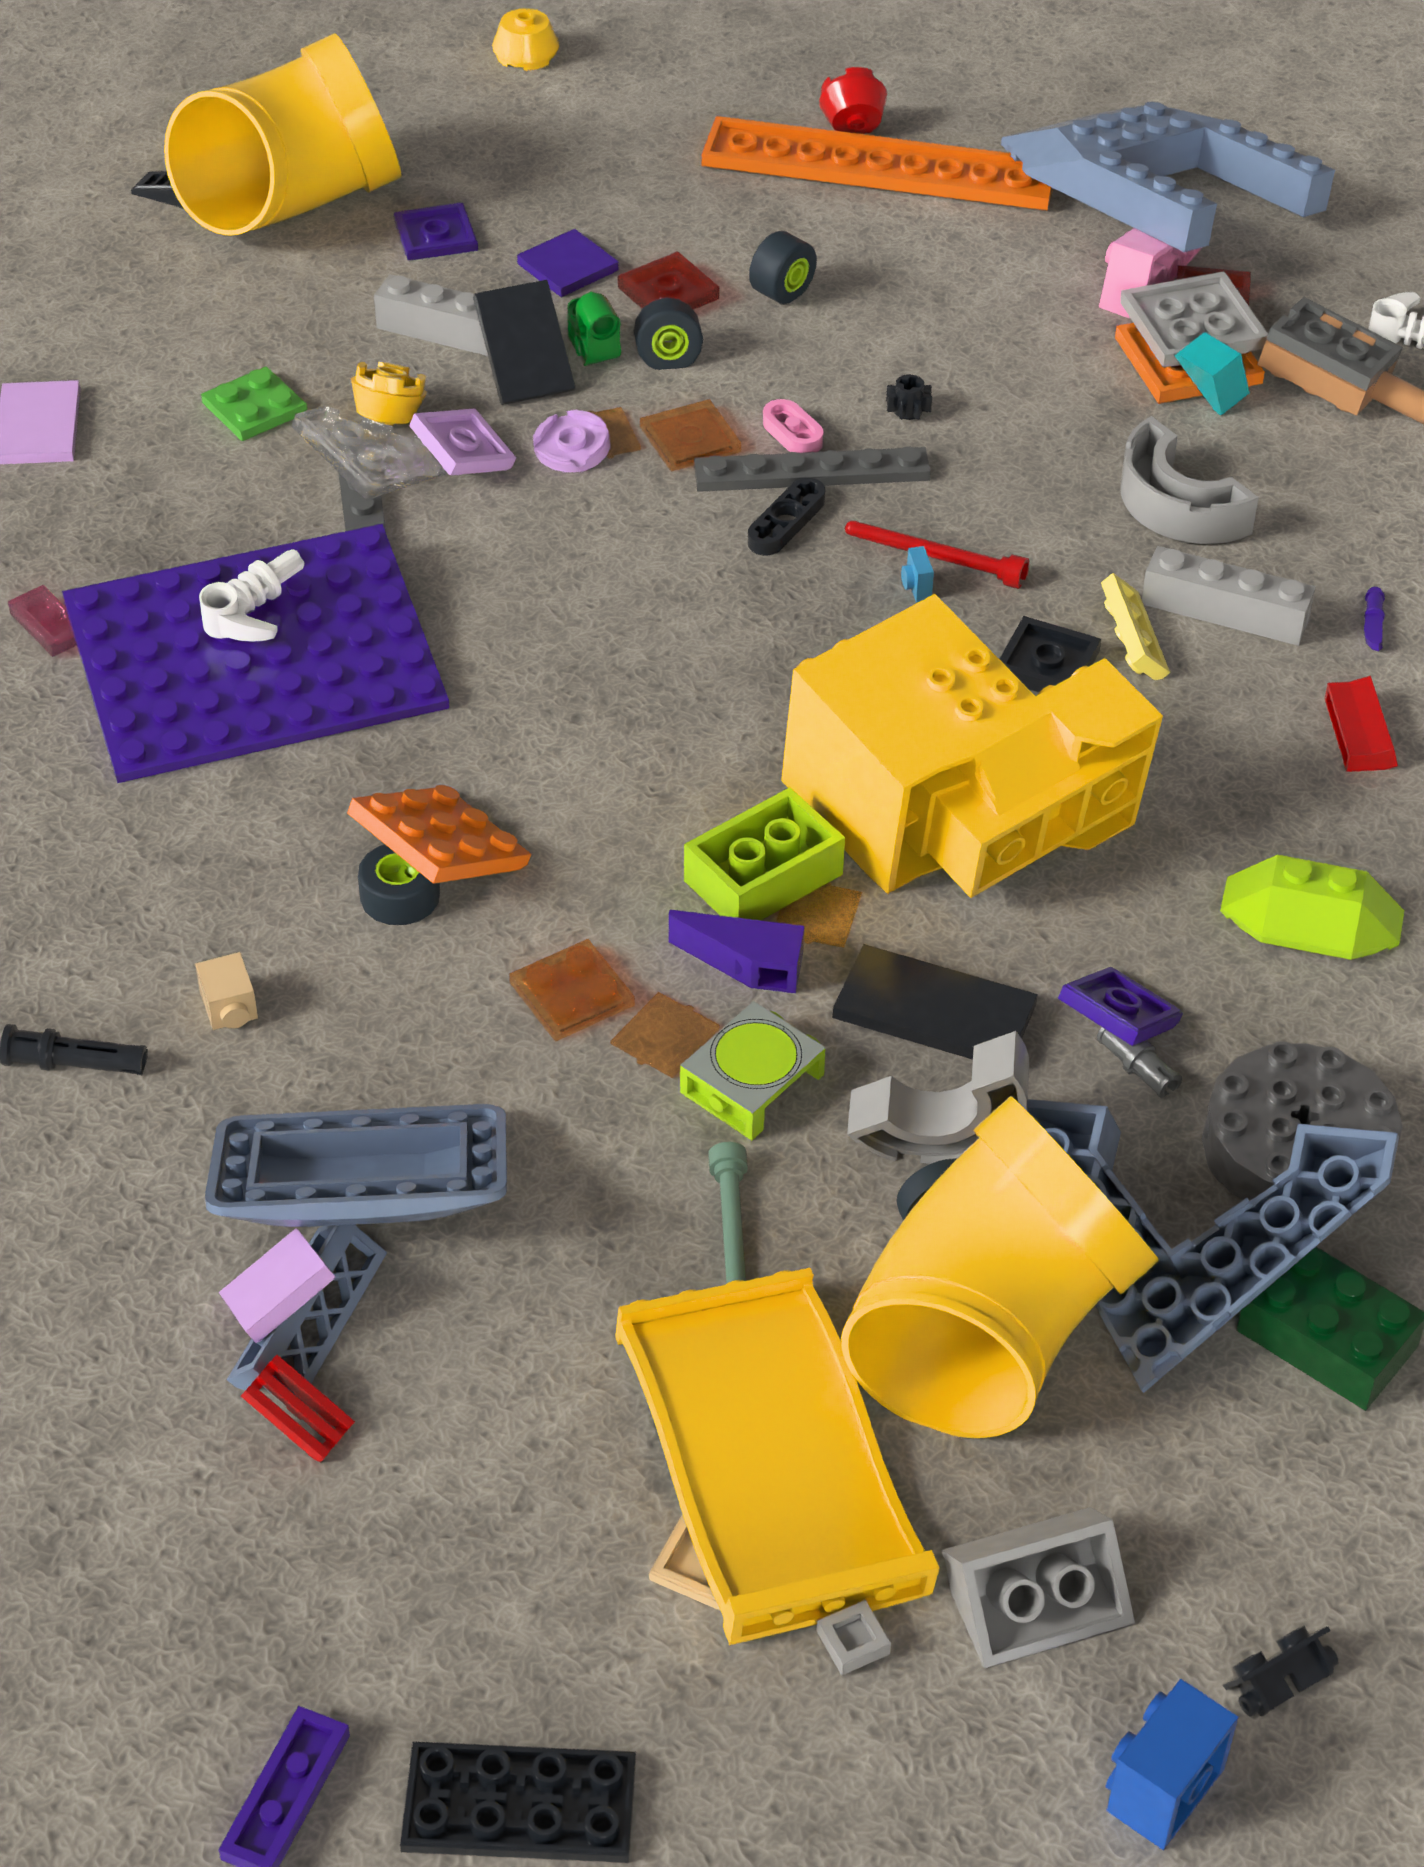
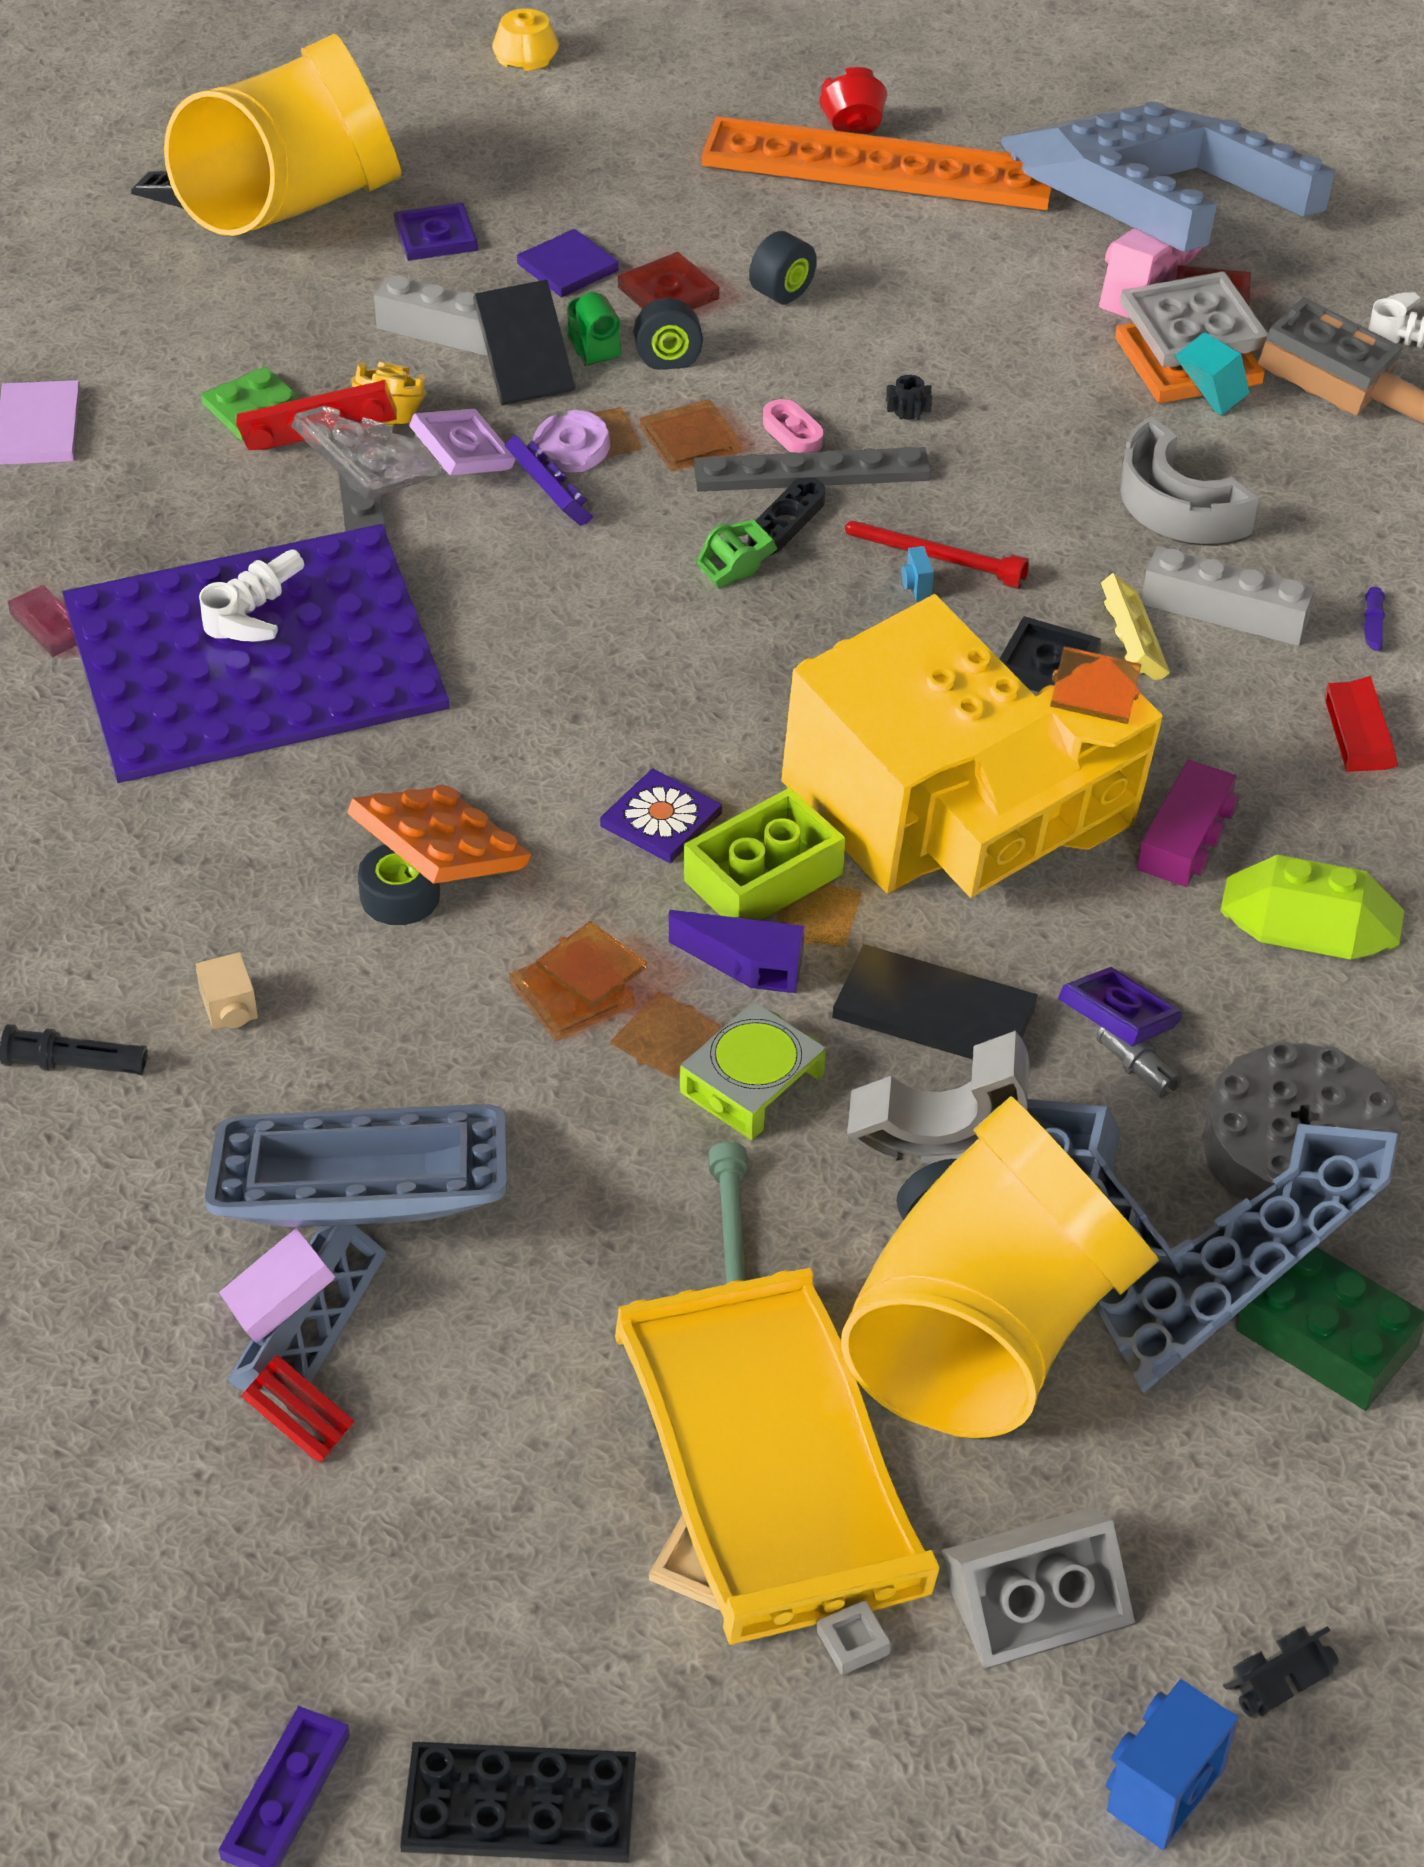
(272, 424): none -> red plate
(550, 479): none -> dark purple plate
(591, 964): none -> clear orange piece
(661, 815): none -> tile
(740, 559): none -> bright green piece
(1095, 685): none -> clear orange piece
(1188, 823): none -> magenta brick

